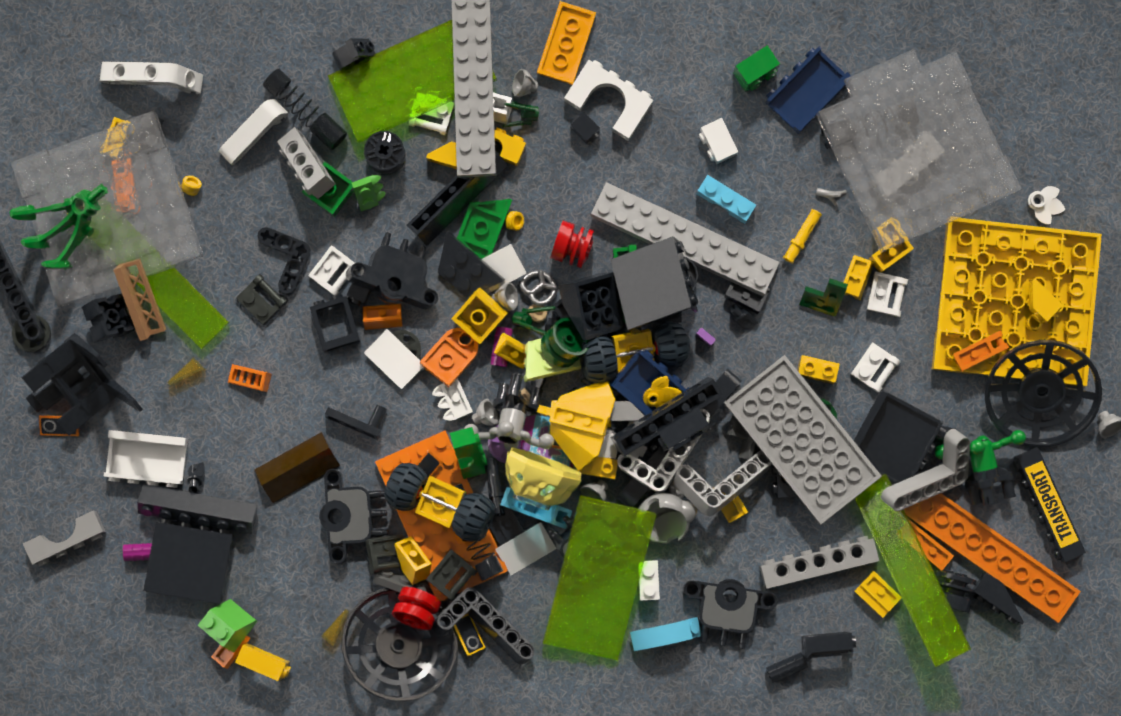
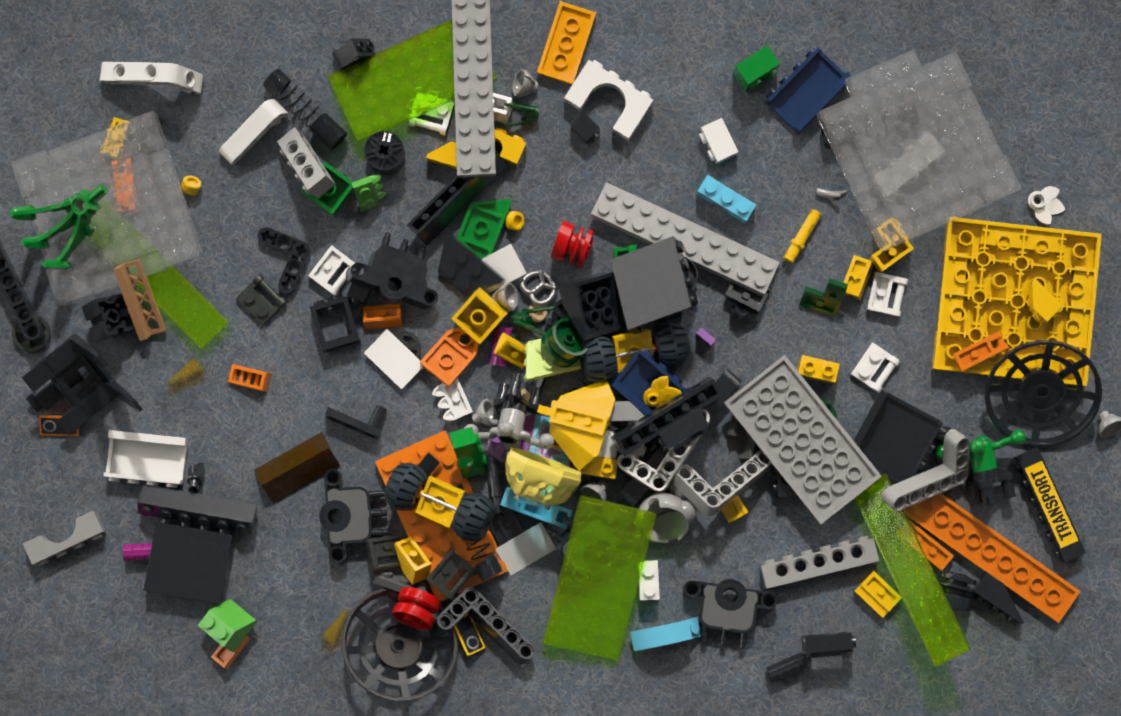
(263, 662): yellow window -> none

